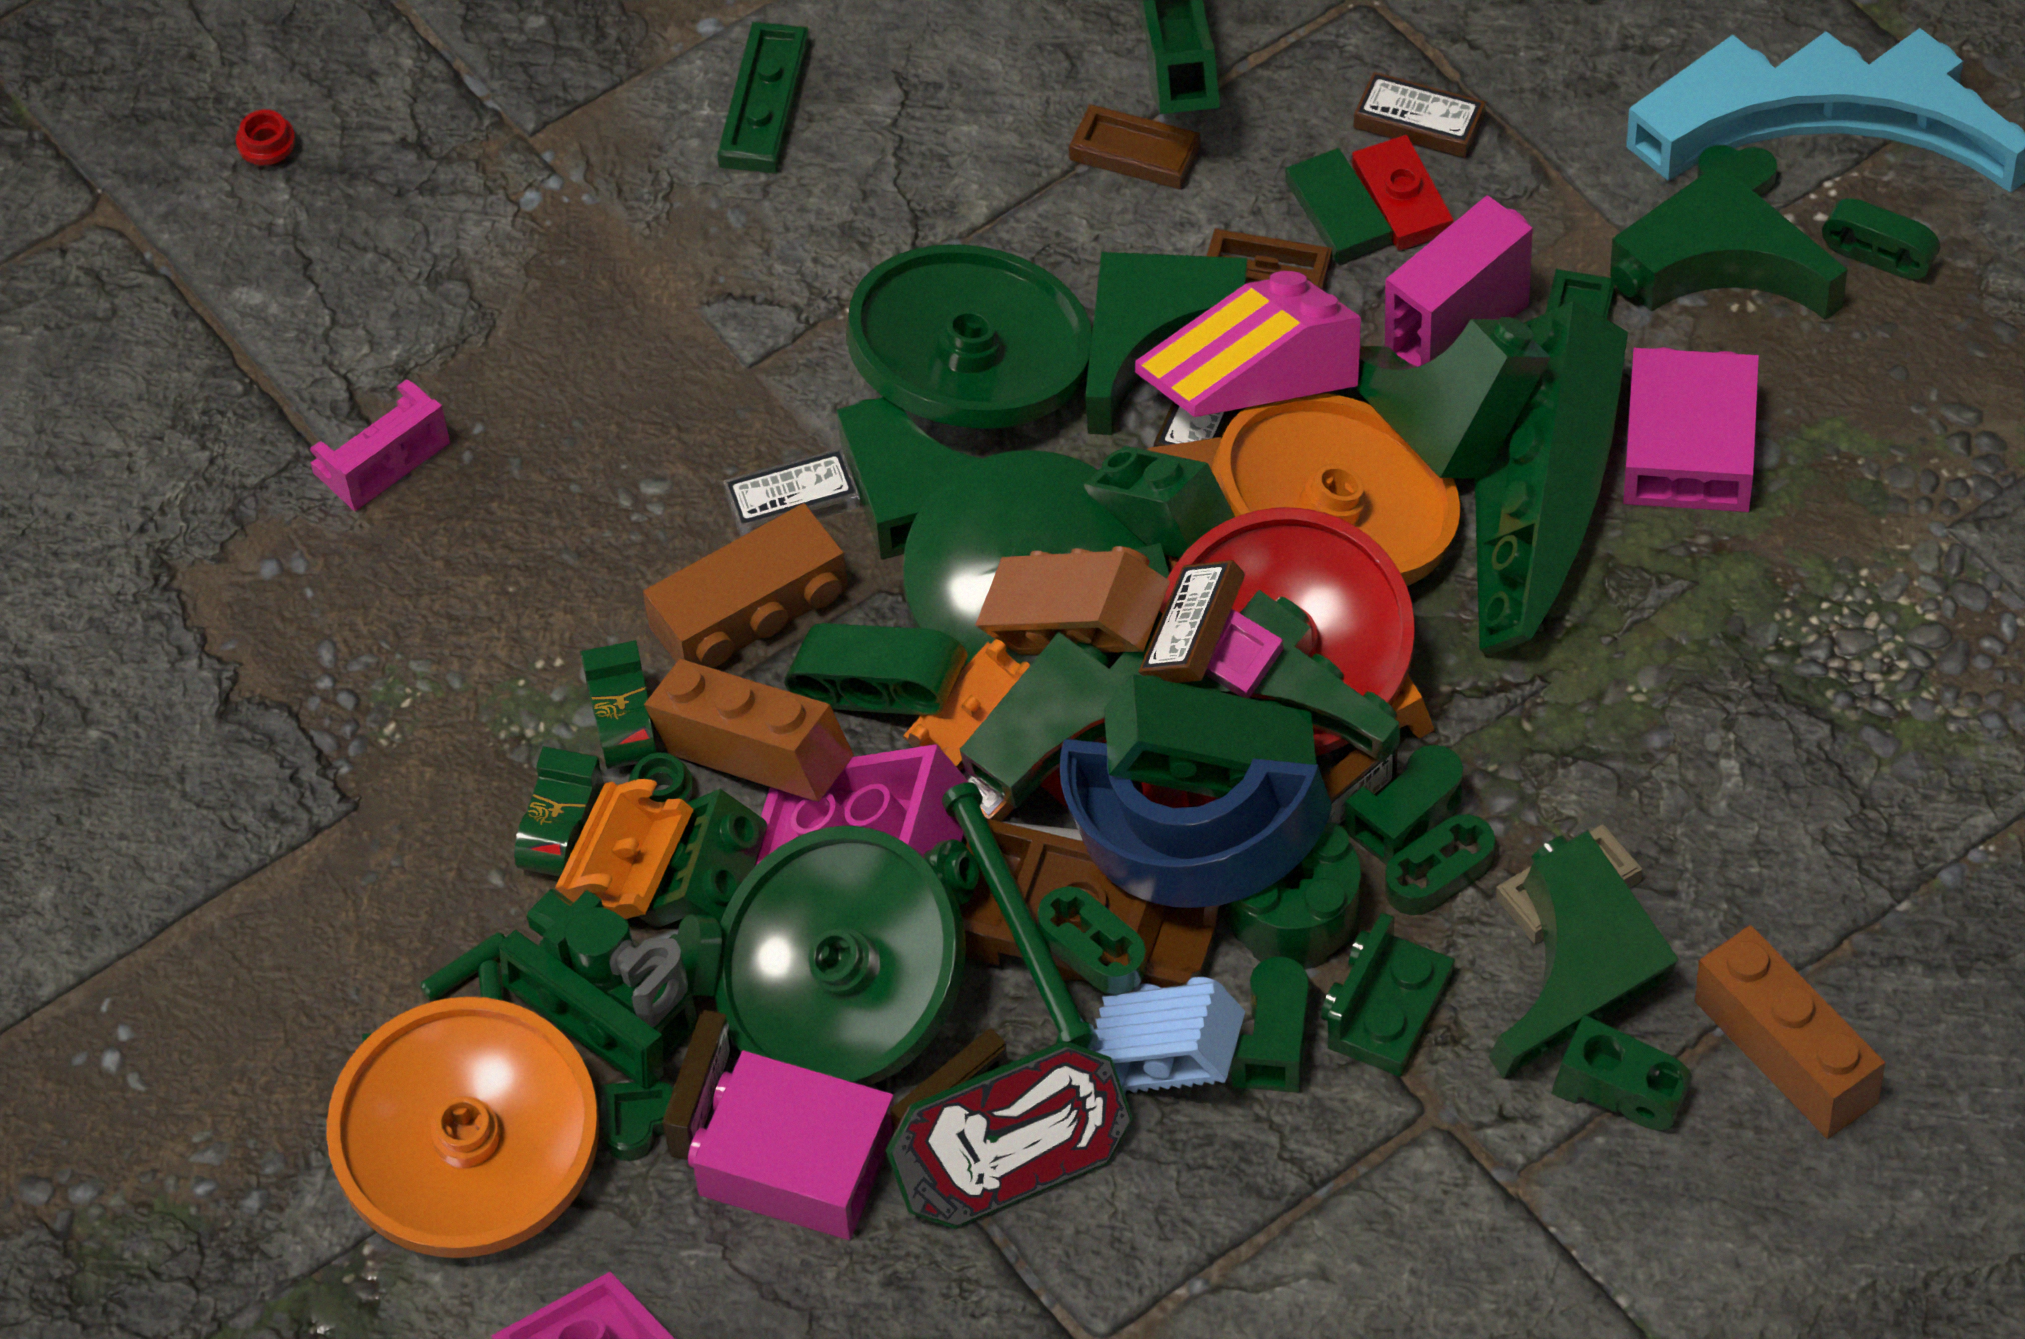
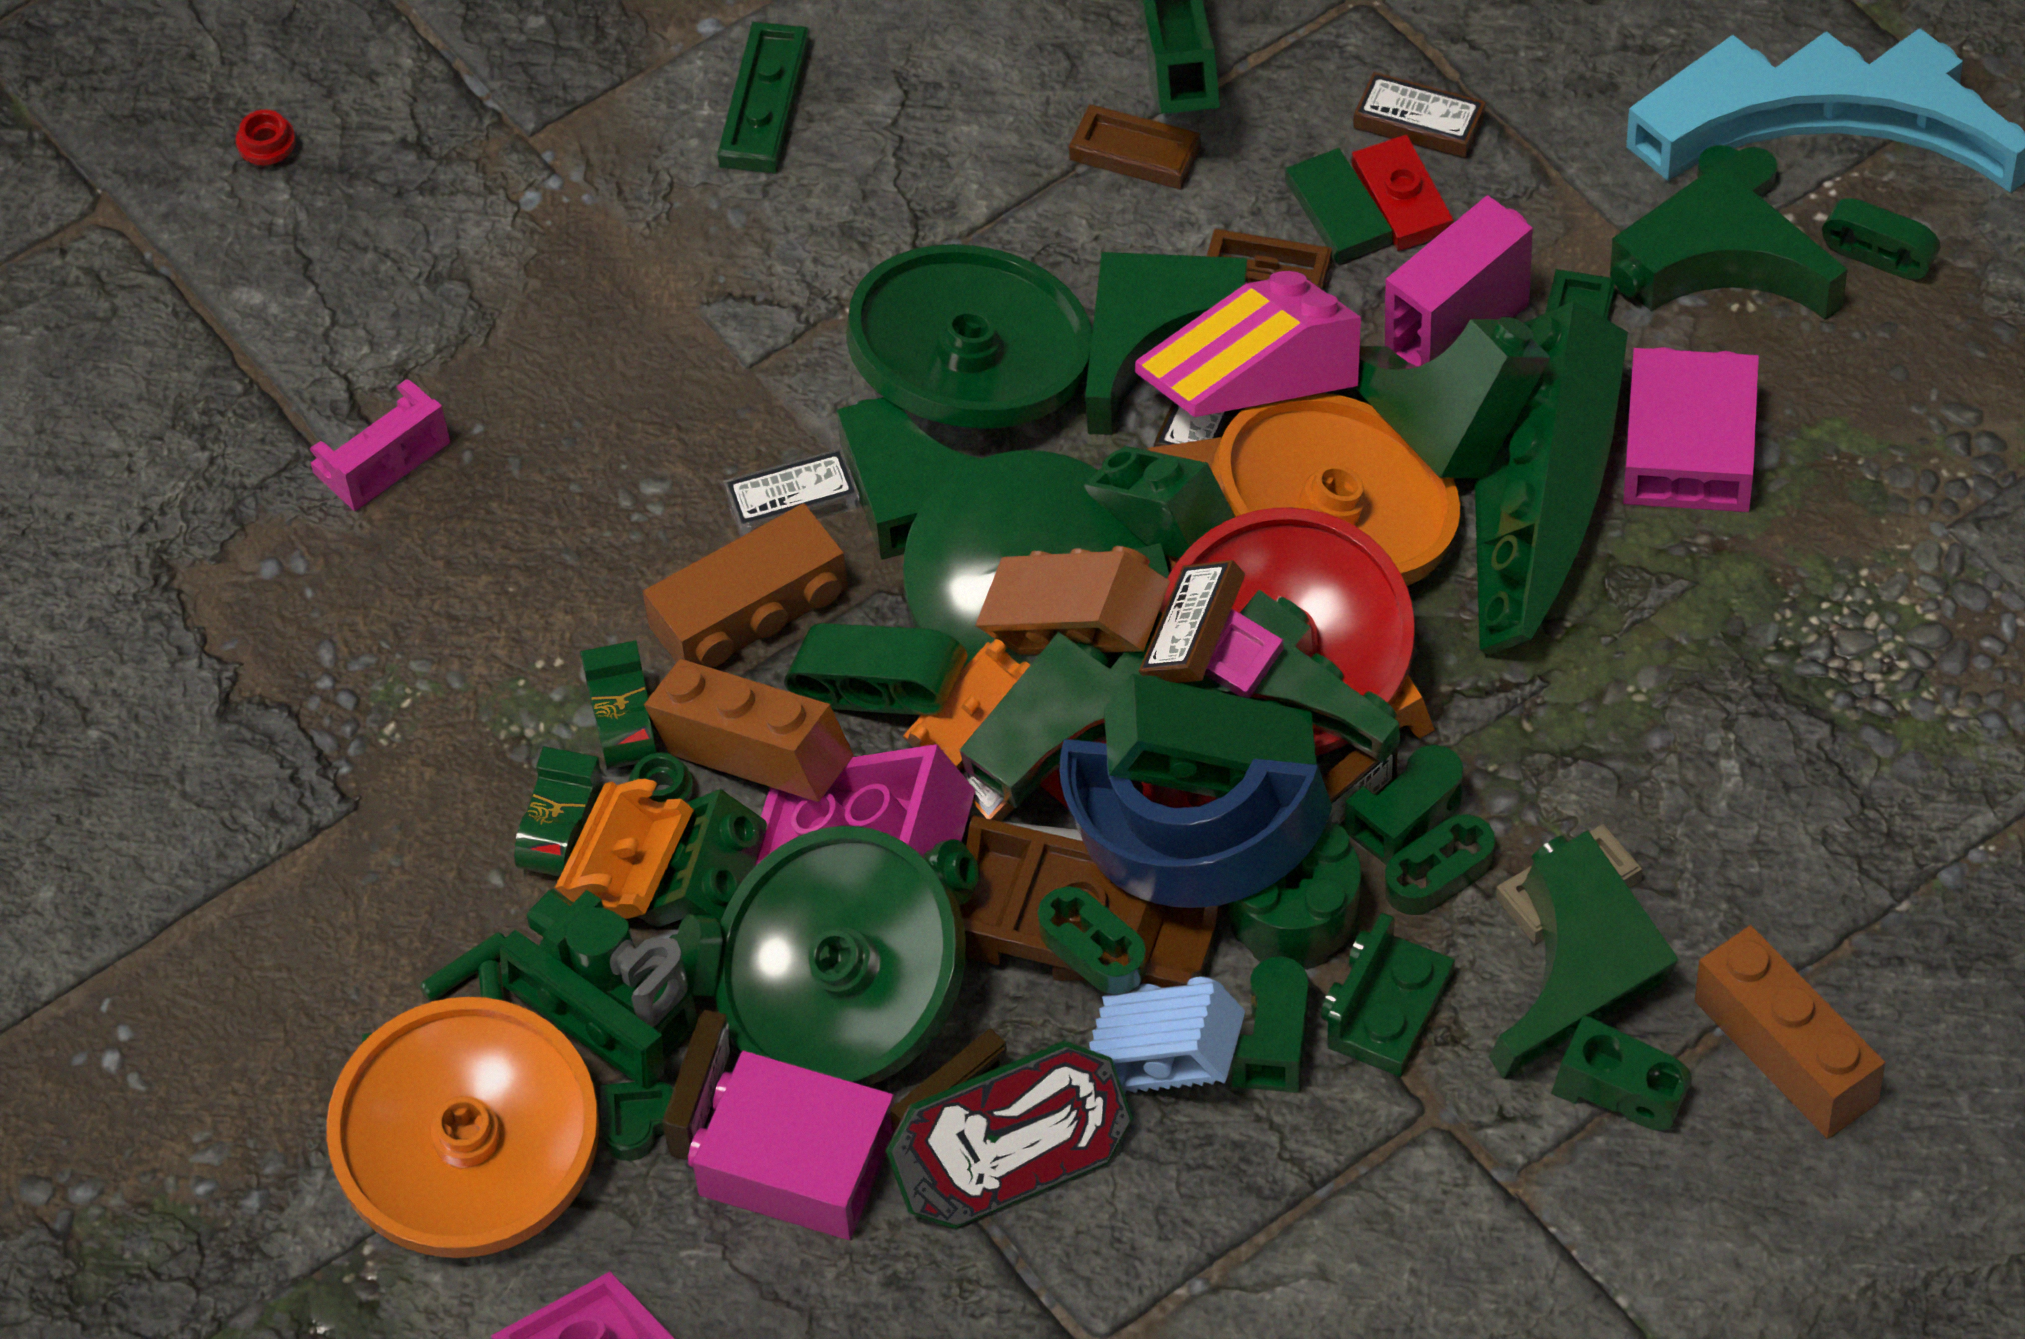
(964, 803): dark green bar -> none

